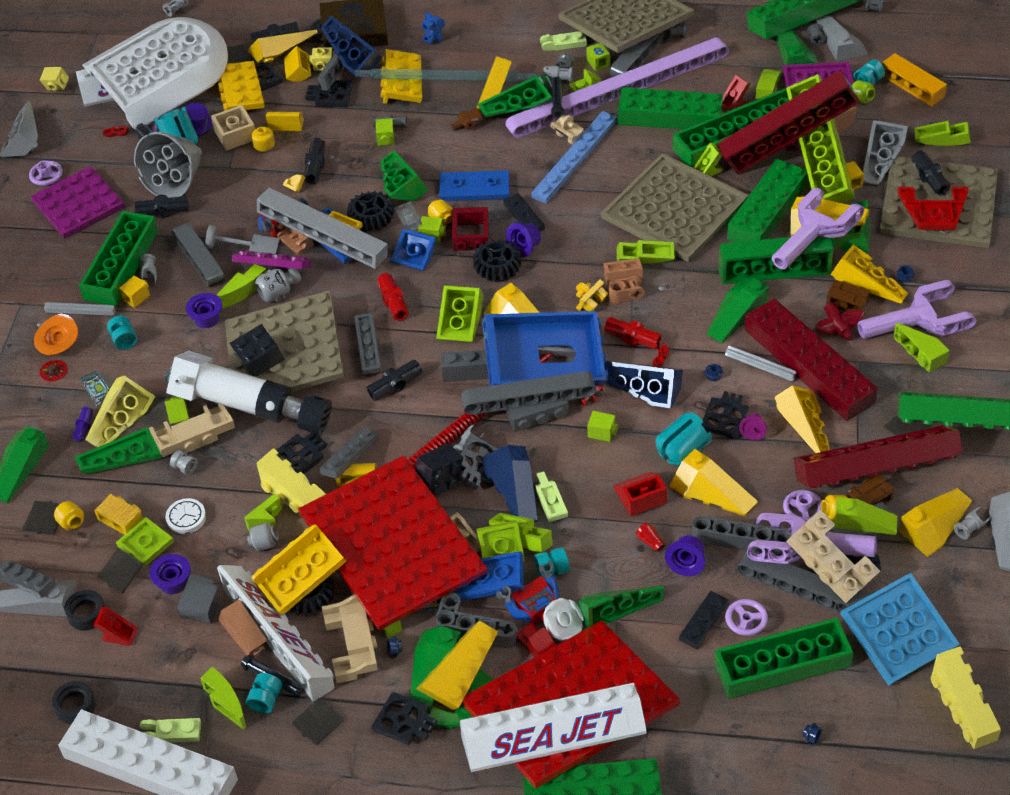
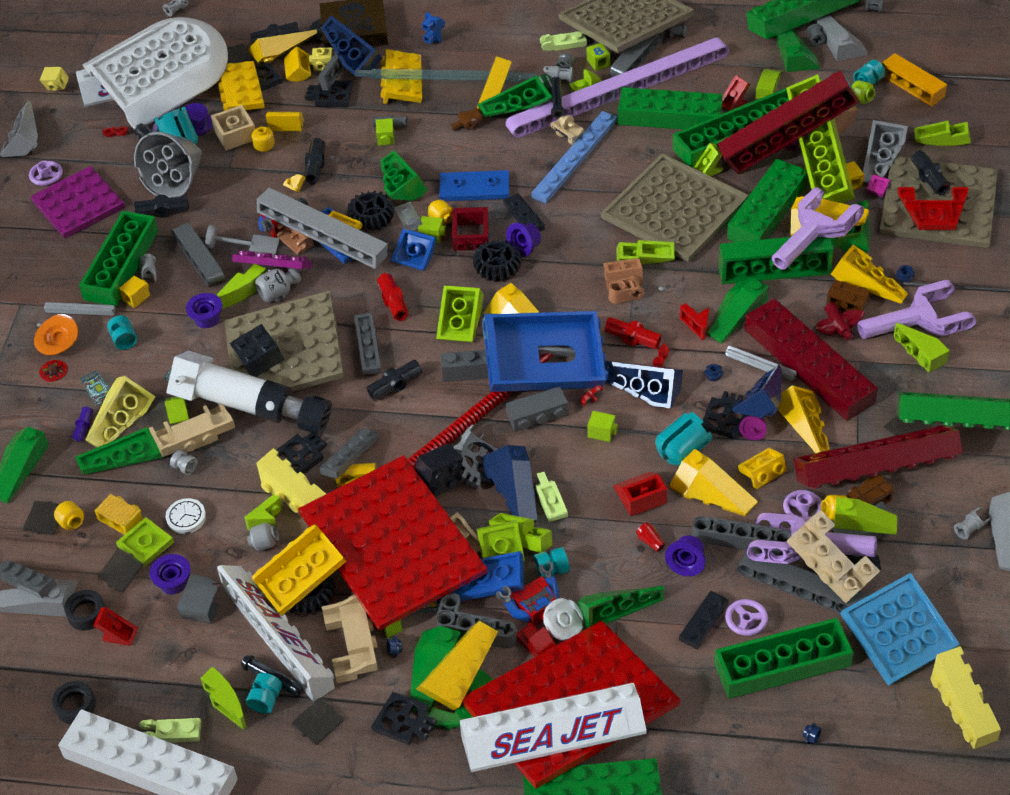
(242, 628): nougat slope -> none
(528, 393): dark grey beam -> none
(588, 294): yellow hips -> none
(696, 322): none -> red slope
(763, 397): none -> dark blue wedge
(764, 467): none -> yellow bracket
(799, 72): magenta plate -> none
(878, 186): none -> dark pink plate
(933, 521): yellow wedge -> none

